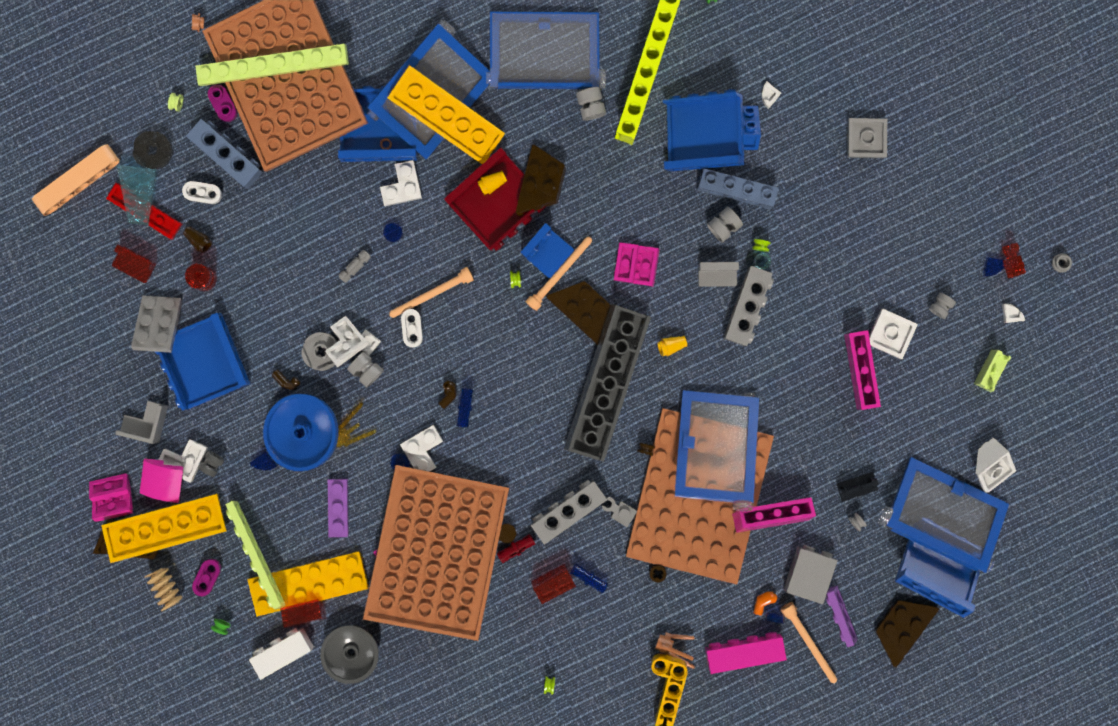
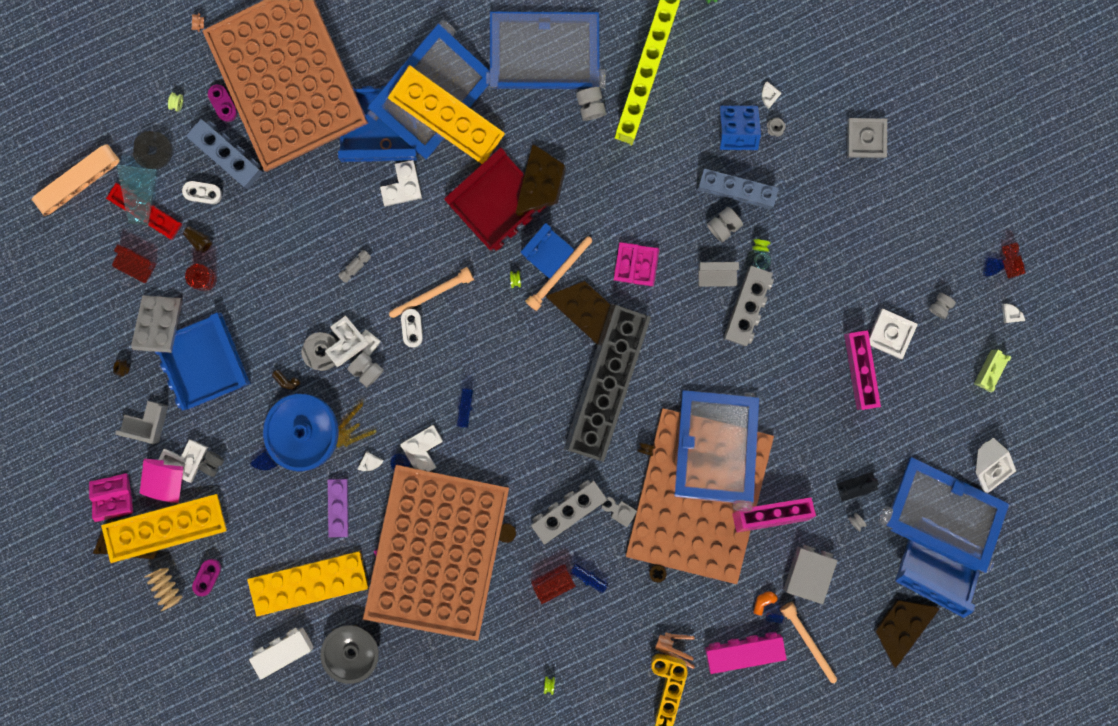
(121, 367): none -> dark brown plate
(220, 626): bright green bush -> none
(257, 562): yellowish green plate -> none
(272, 65): yellowish green plate -> none
(302, 613): clear red hinge -> none
(370, 462): none -> white tile
(393, 232): clear blue tile -> none
(450, 394): dark brown arm -> none
(491, 182): yellow cone -> none
(516, 548): dark red pin -> none
(670, 345): yellow cone -> none
(705, 131): blue panel -> none
(776, 122): none -> light grey plate
(841, 616): medium lavender plate -> none
(1067, 262): light grey plate -> none

